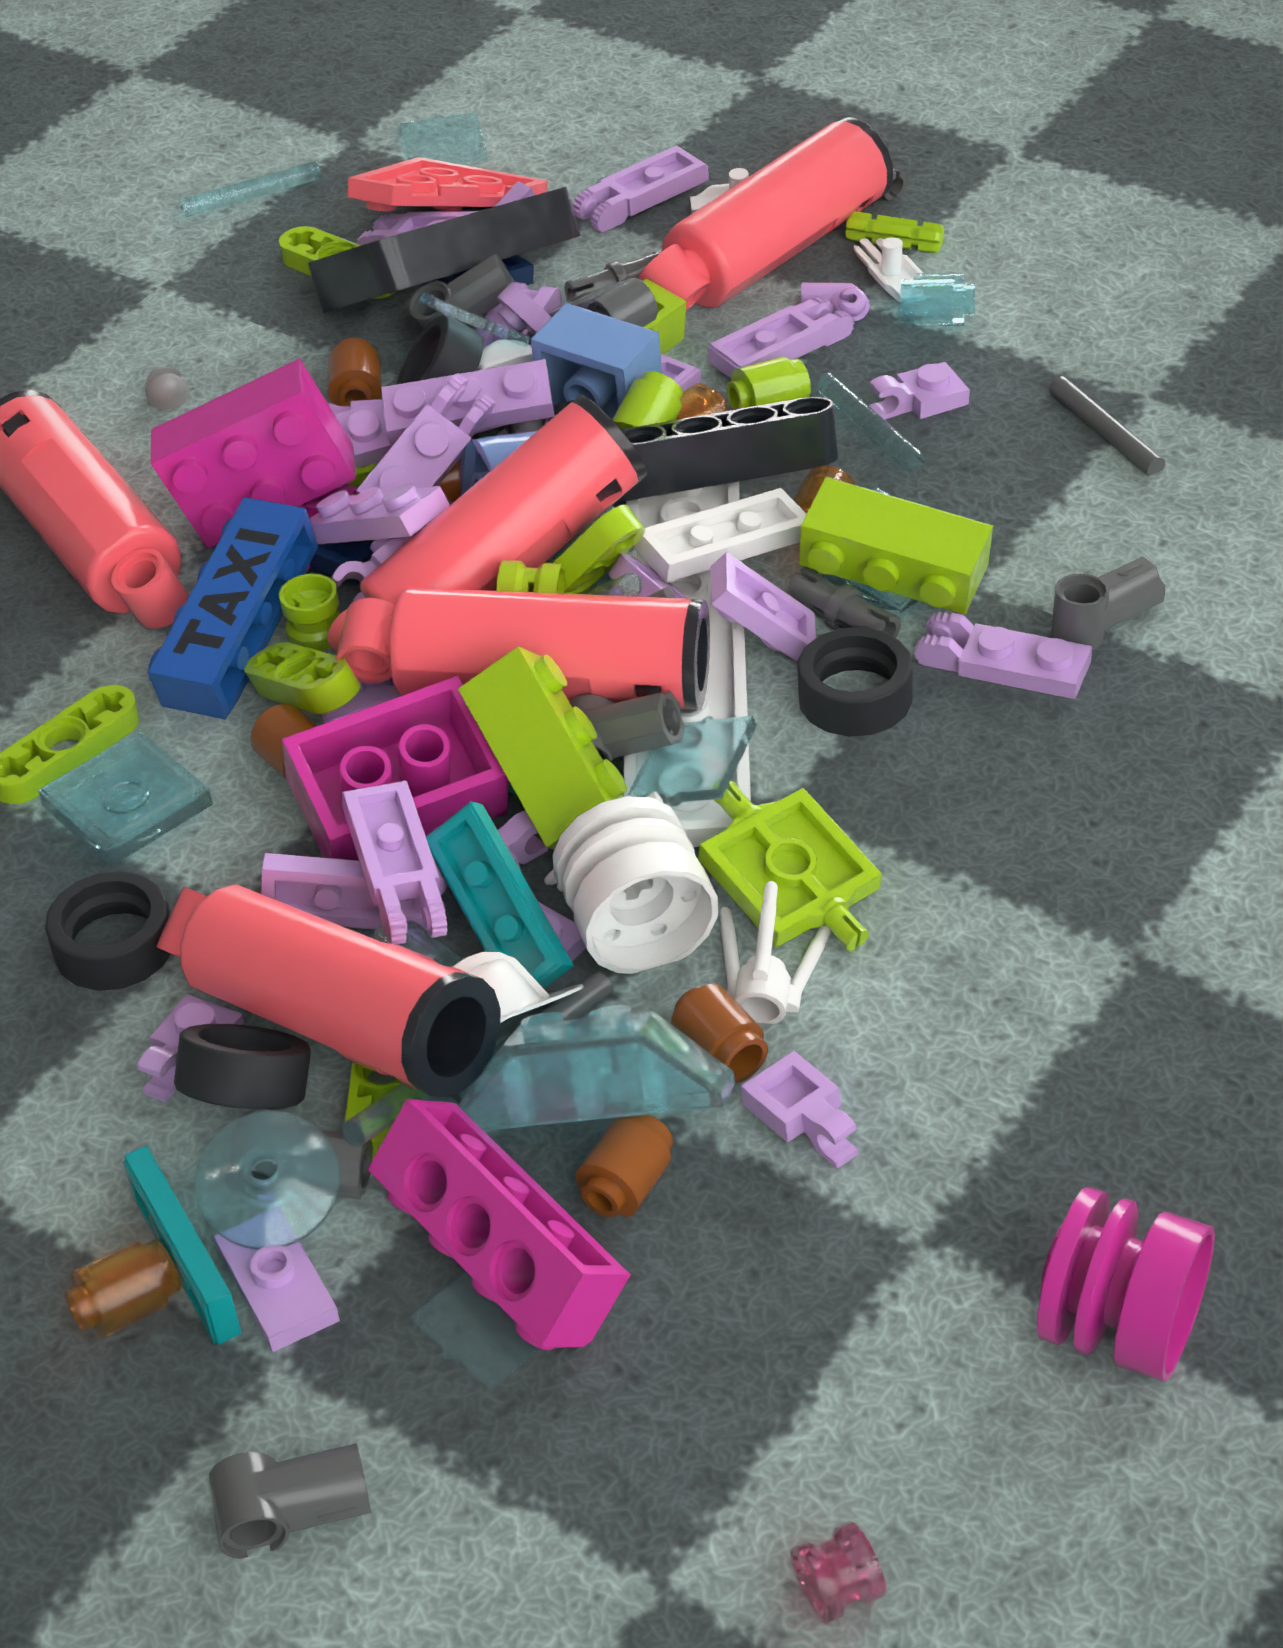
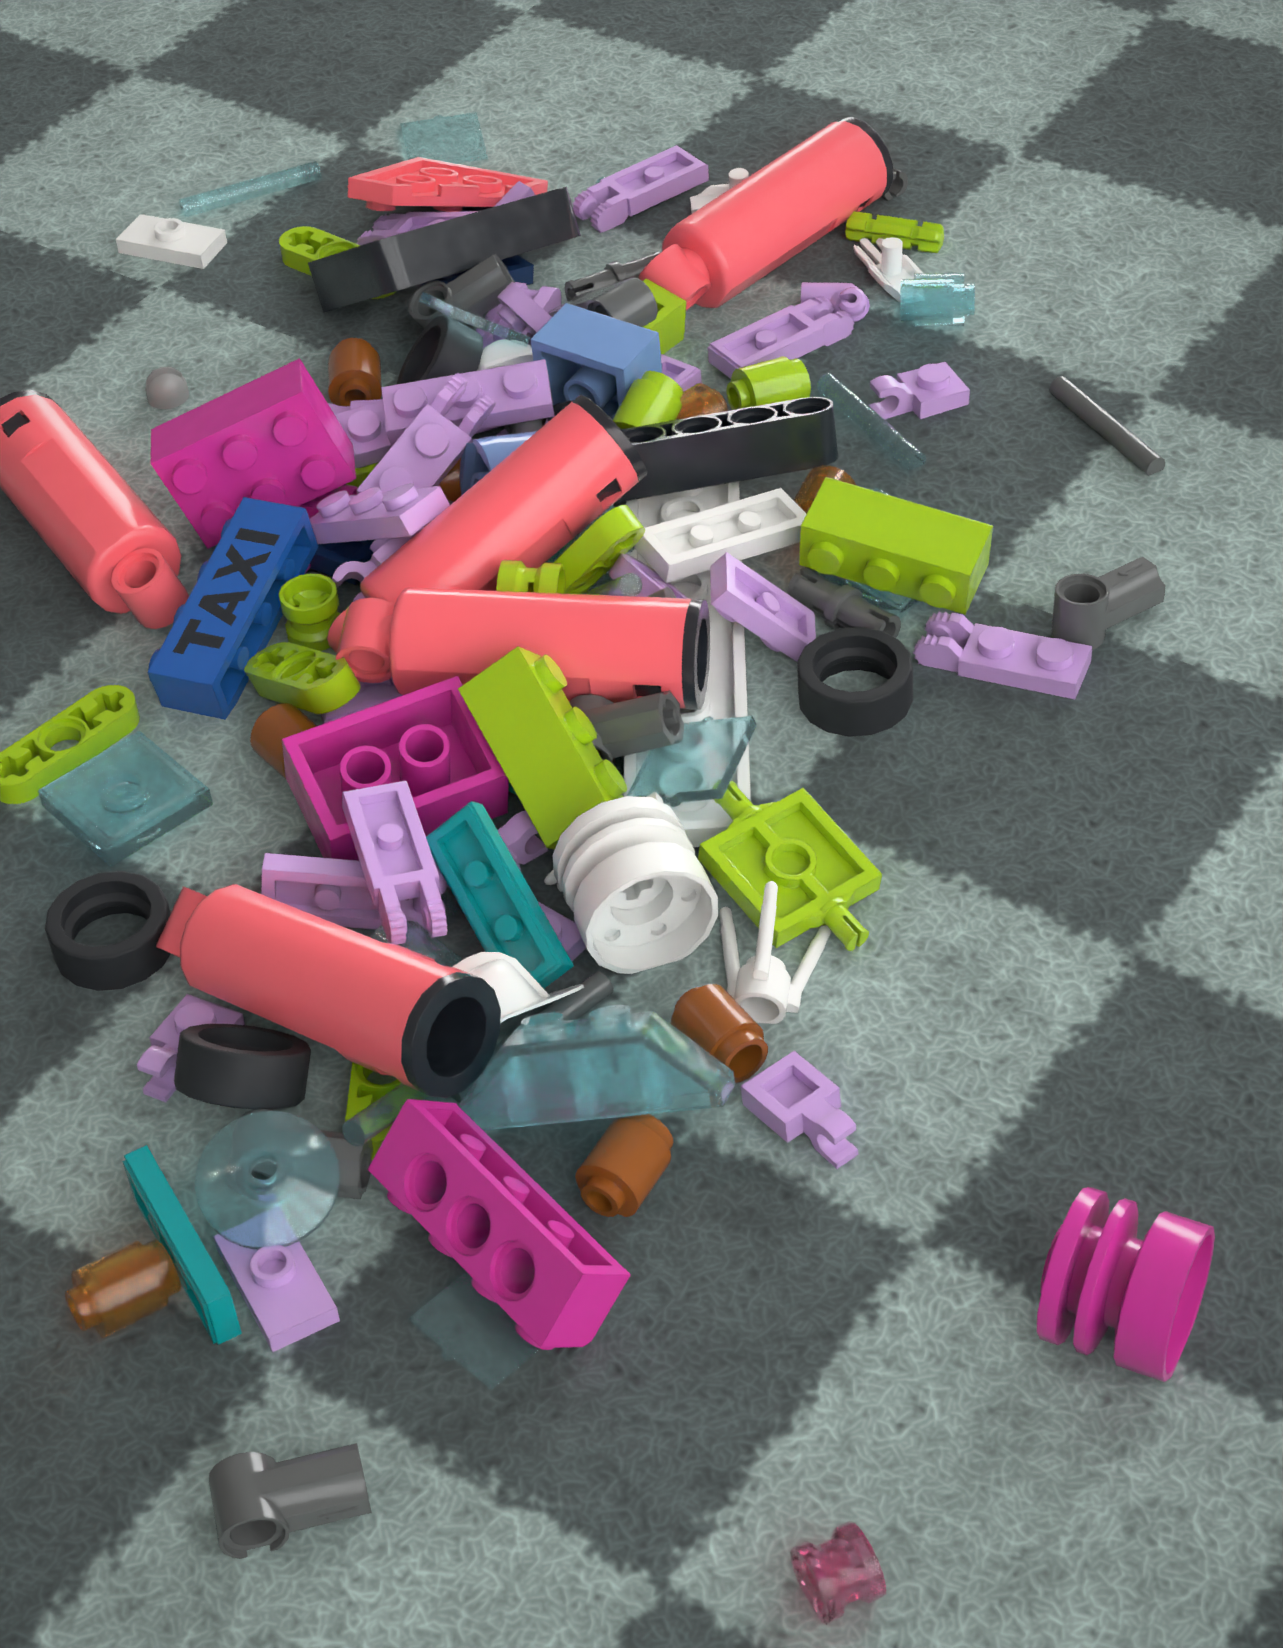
(171, 241): none -> white plate

